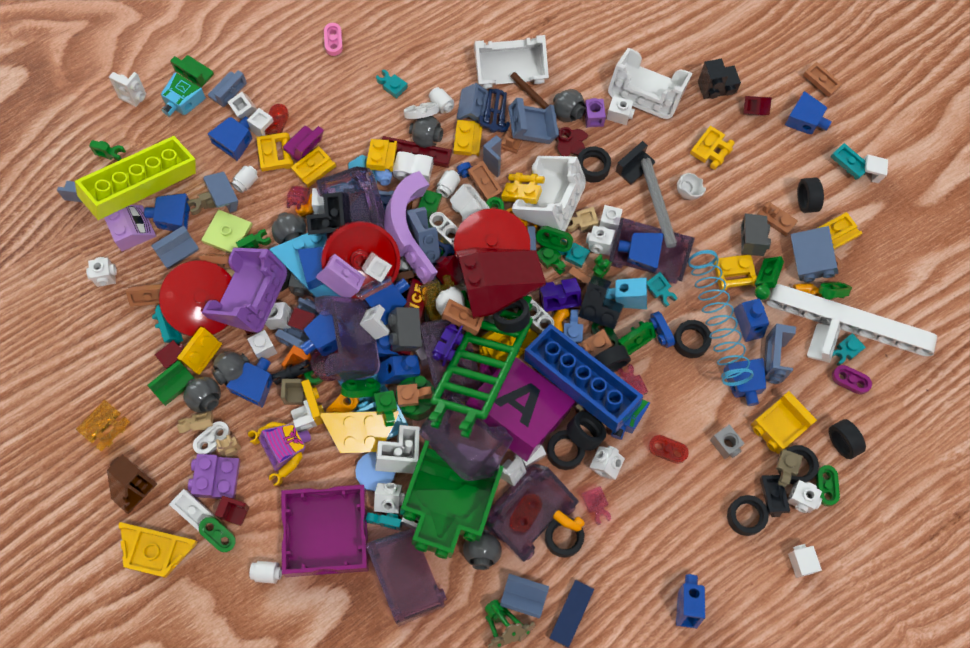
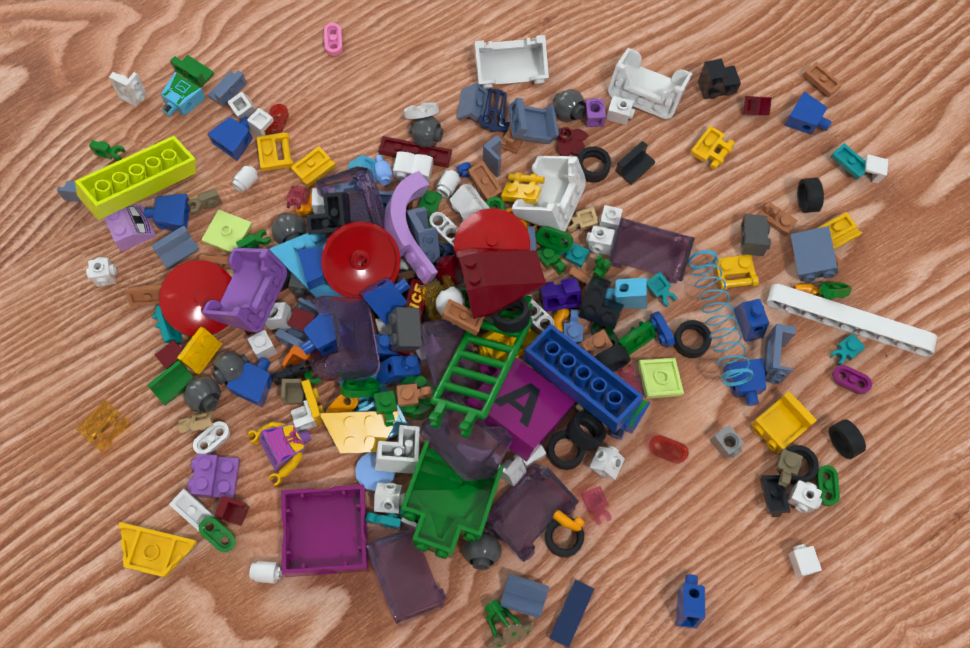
(128, 483): reddish brown wedge -> none
(221, 191): sand blue panel -> none
(228, 446): tan plate -> none
(303, 142): magenta panel -> none
(341, 277): lavender panel -> none
(372, 323): white panel -> none
(373, 287): clear piece -> none
(376, 267): white panel -> none
(381, 155): yellow plate -> none
(392, 85): teal plate -> none
(442, 99): white brick -> none
(445, 350): dark purple hinge -> none
(467, 138): yellow plate -> none
(526, 512): clear red plate -> none
(529, 90): reddish brown bar -> none
(643, 250): blue torso -> none
(658, 203): light grey axle -> none
(660, 378): none -> yellowish green plate
(690, 186): white hair -> none
(761, 508): black tyre -> none
(768, 276): green plate -> none
(824, 341): white panel -> none

